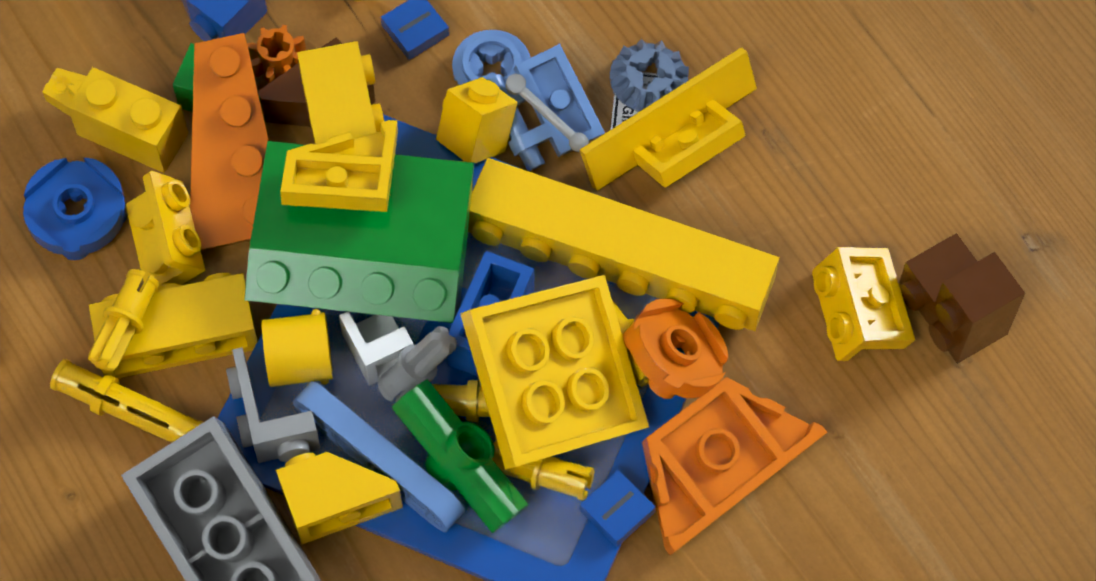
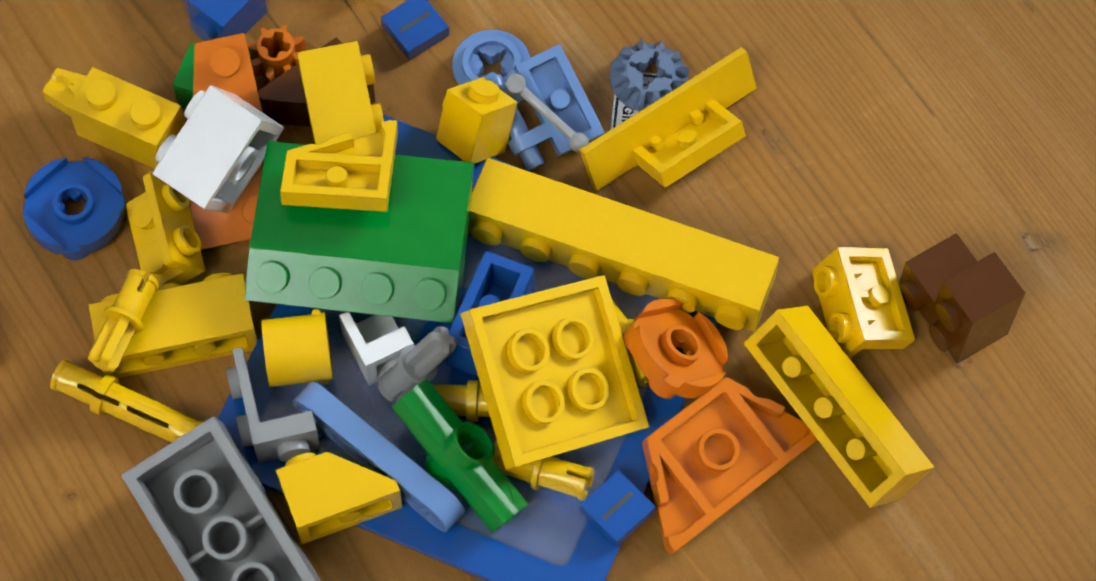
(216, 149): none -> white brick
(838, 405): none -> yellow brick

